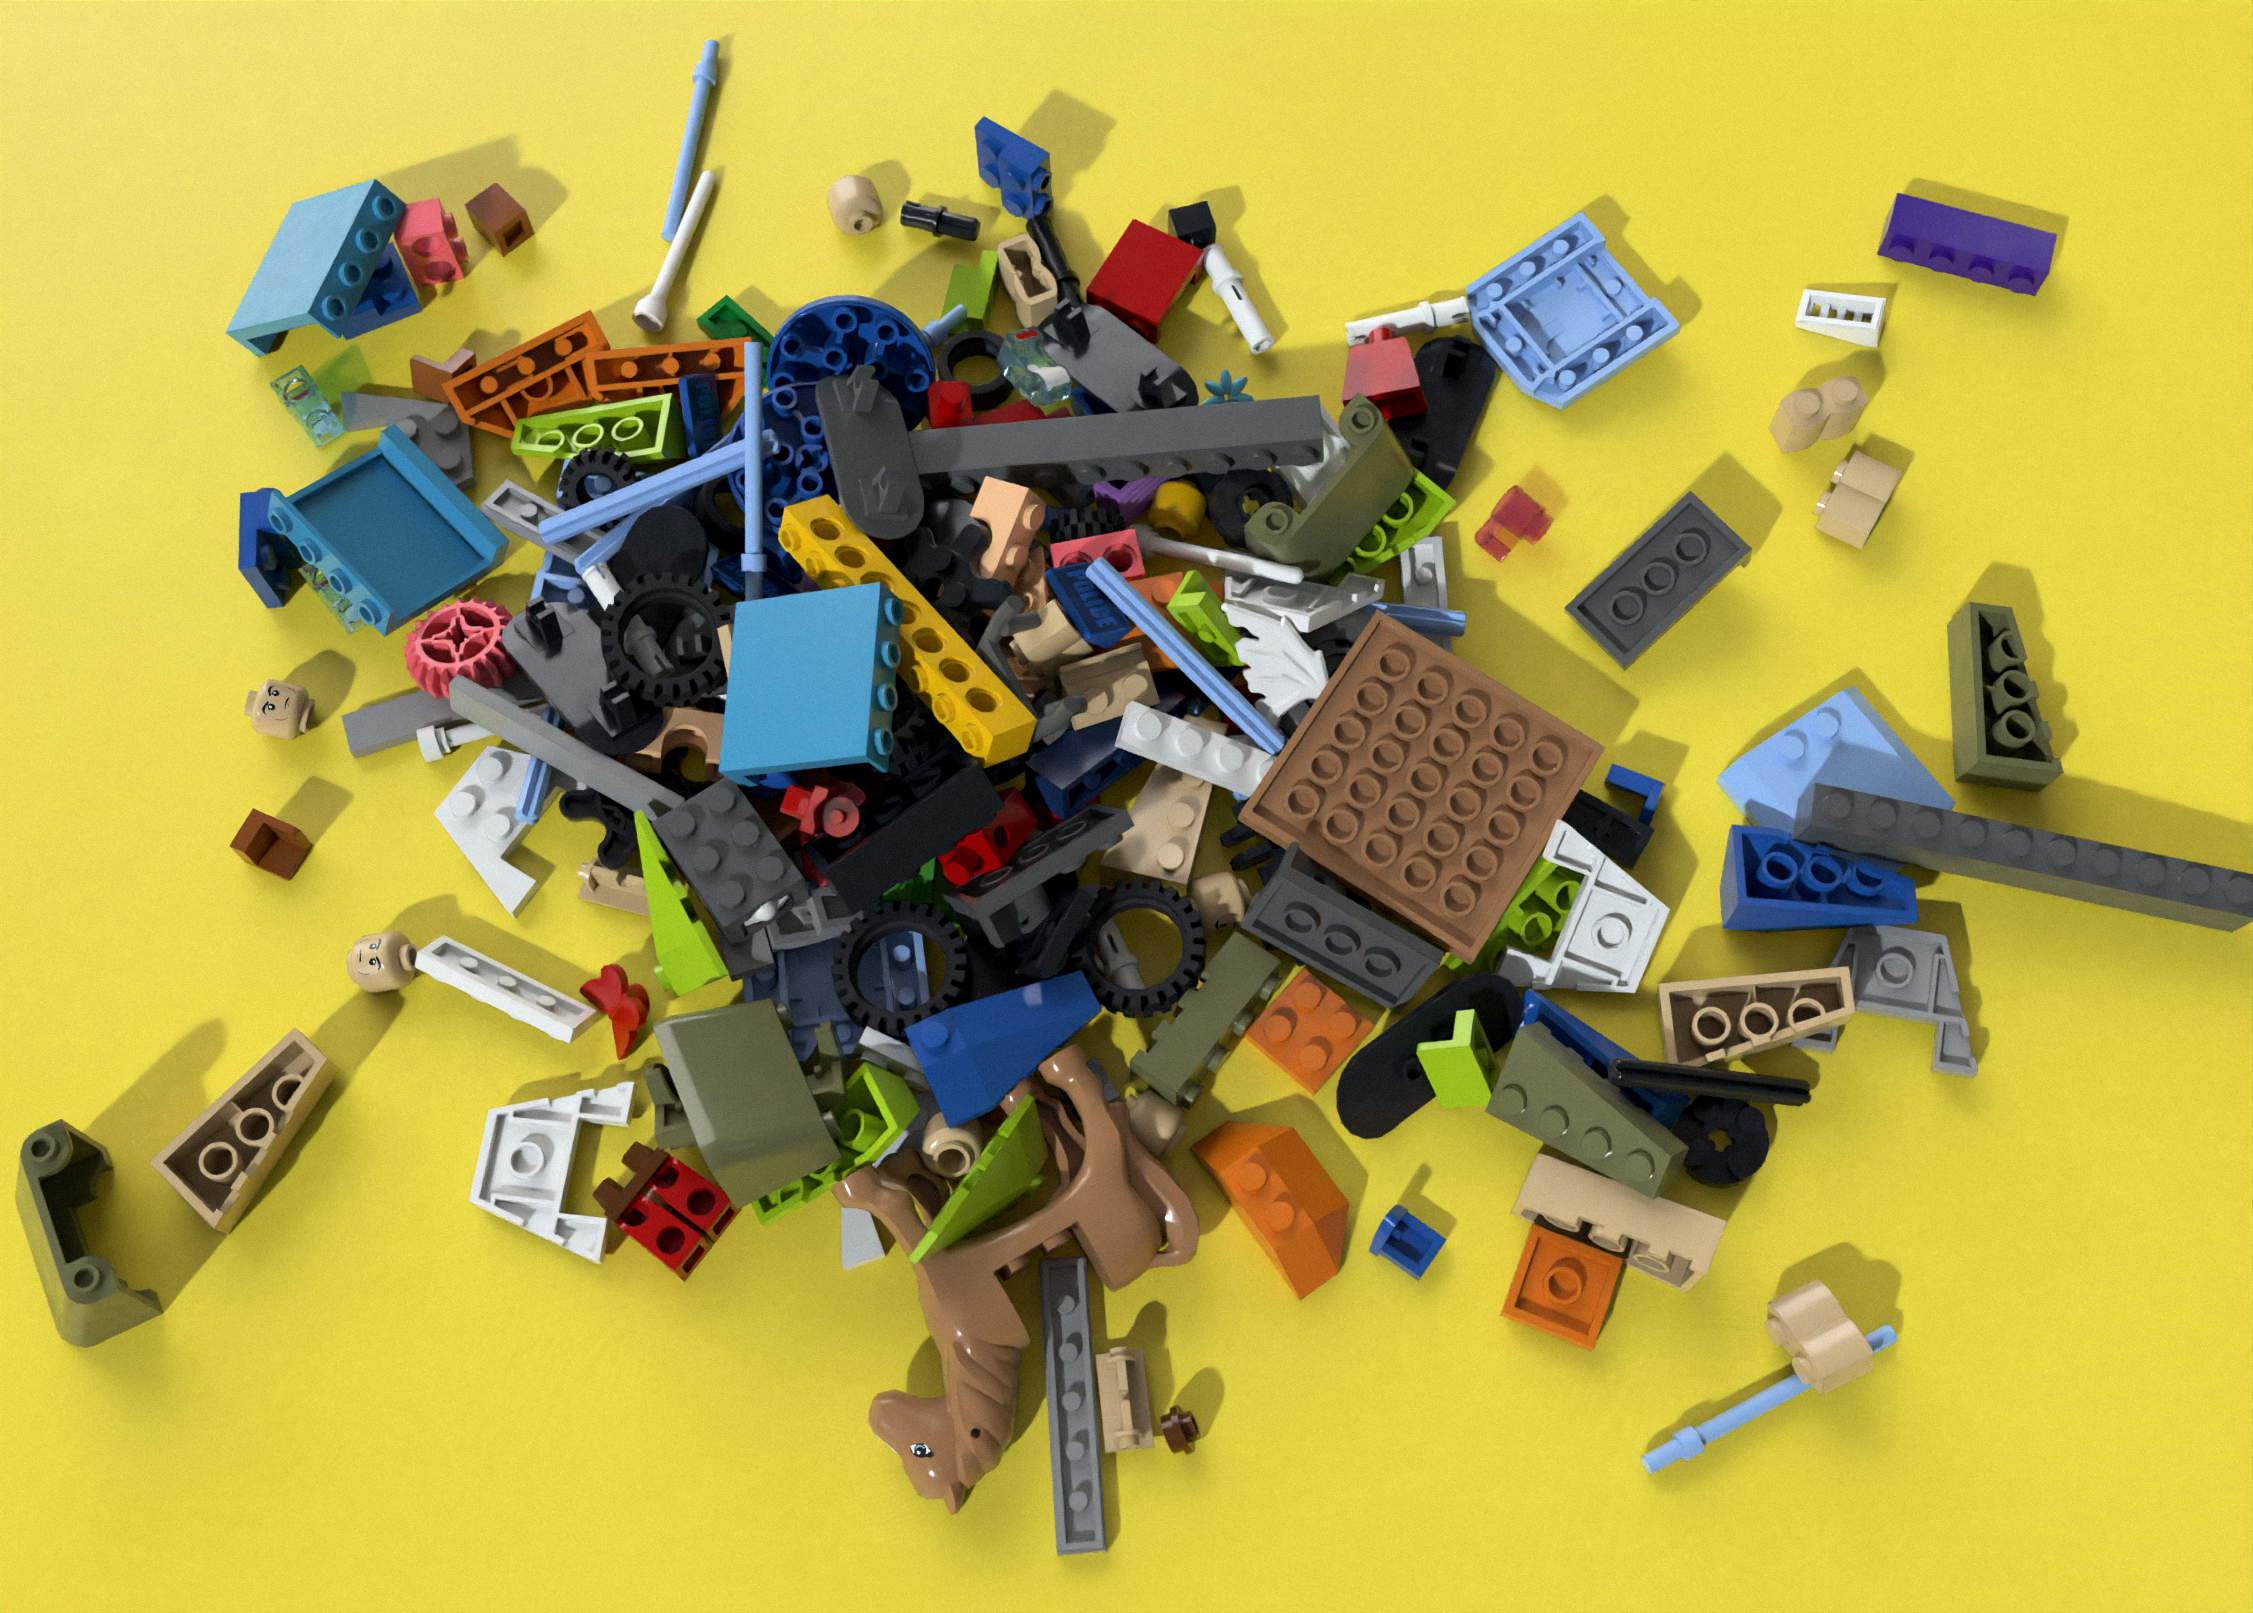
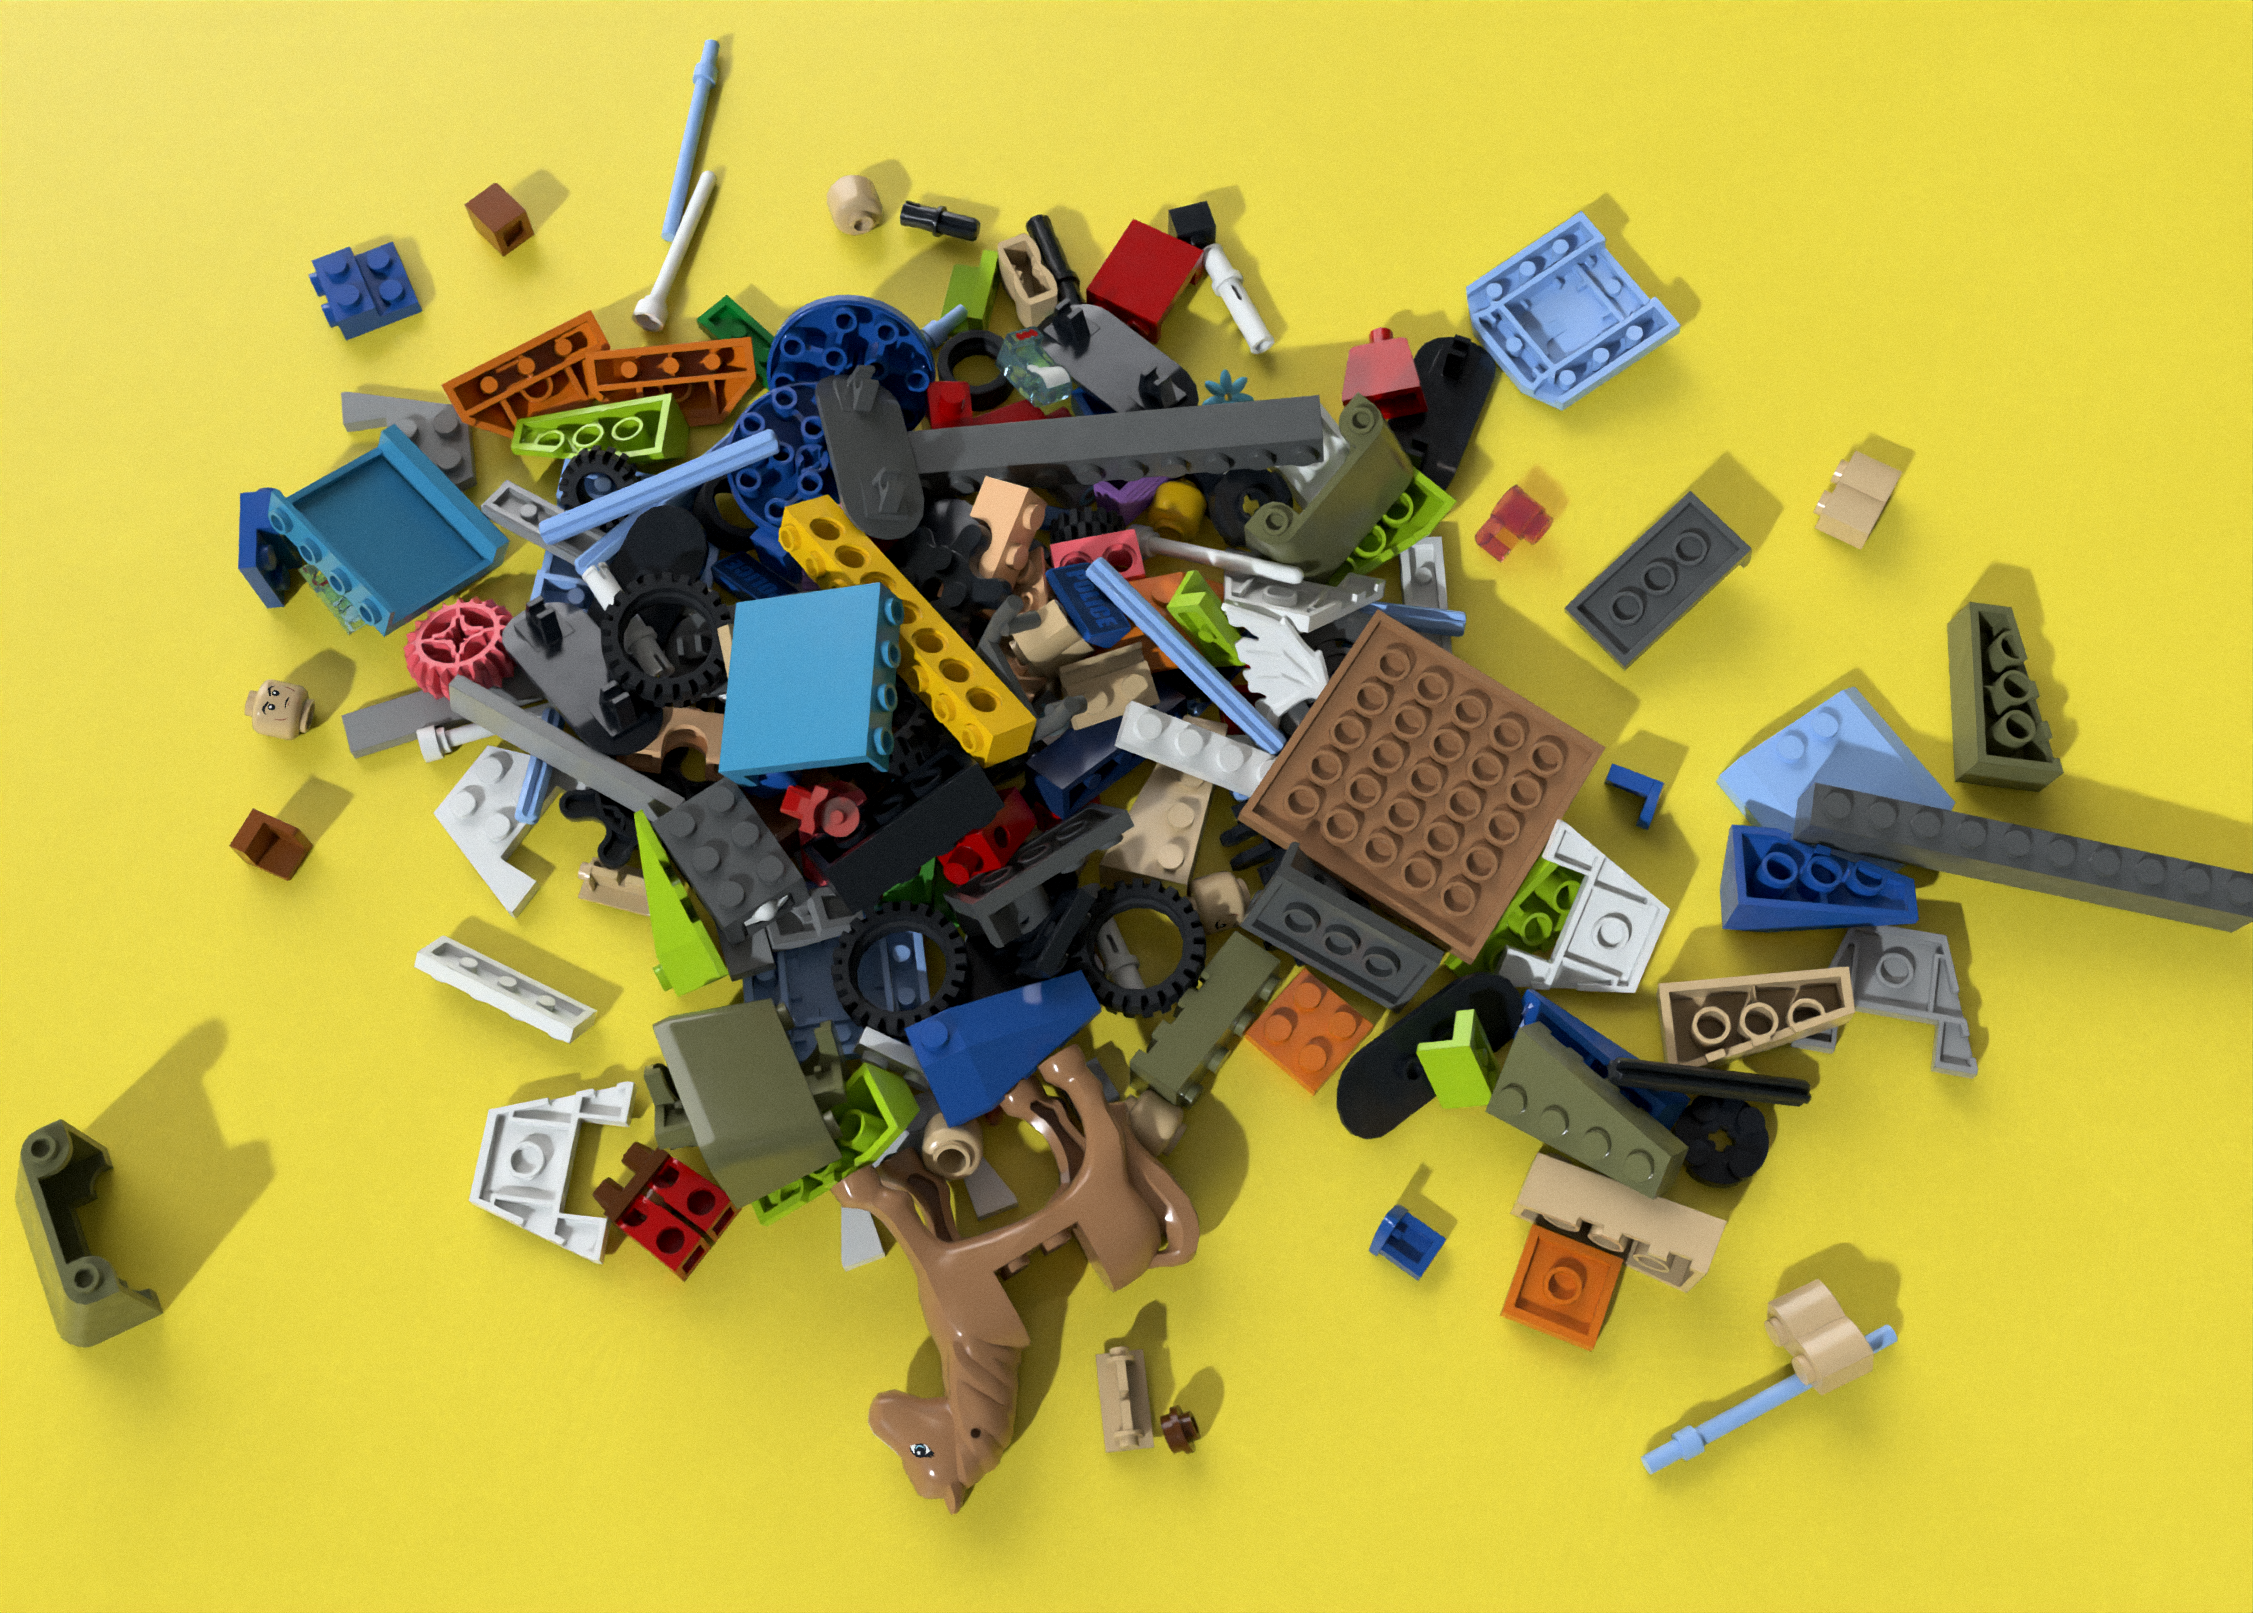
(244, 1133): tan wedge -> none
(308, 407): clear light blue leg -> none
(317, 264): panel -> none
(382, 961): tan head -> none
(430, 243): coral brick -> none
(430, 375): dark orange panel -> none
(624, 1003): red animal -> none
(700, 412): slope -> none
(753, 560): light blue bar -> none
(995, 1182): lime wedge -> none
(1015, 168): blue plate -> none
(1072, 1406): light grey tile -> none
(1280, 1198): orange wedge -> none
(1422, 318): white pin -> none
(1608, 828): black hinge -> none
(1818, 414): tan brick -> none
(1852, 331): white slope -> none
(1967, 244): dark purple brick -> none

